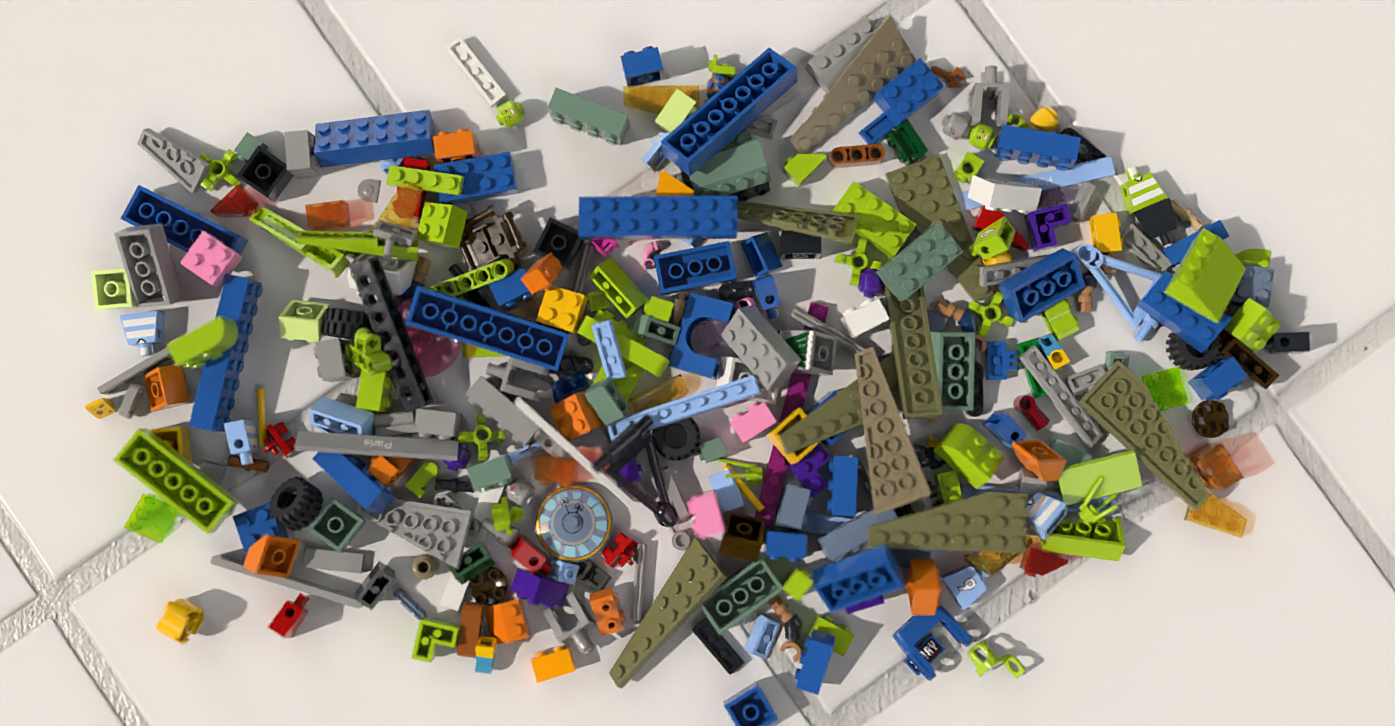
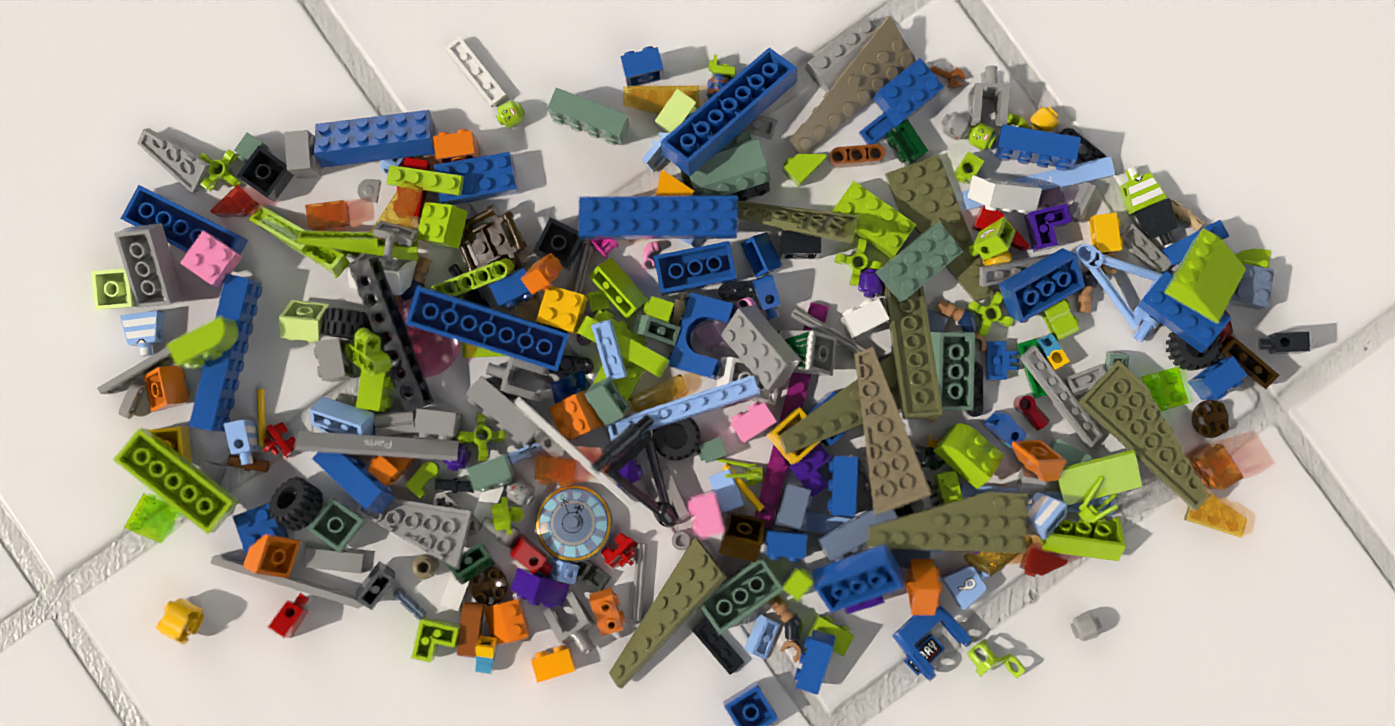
(101, 407): yellow slope -> none
(1086, 627): none -> light grey head
(1253, 325): lime brick -> none

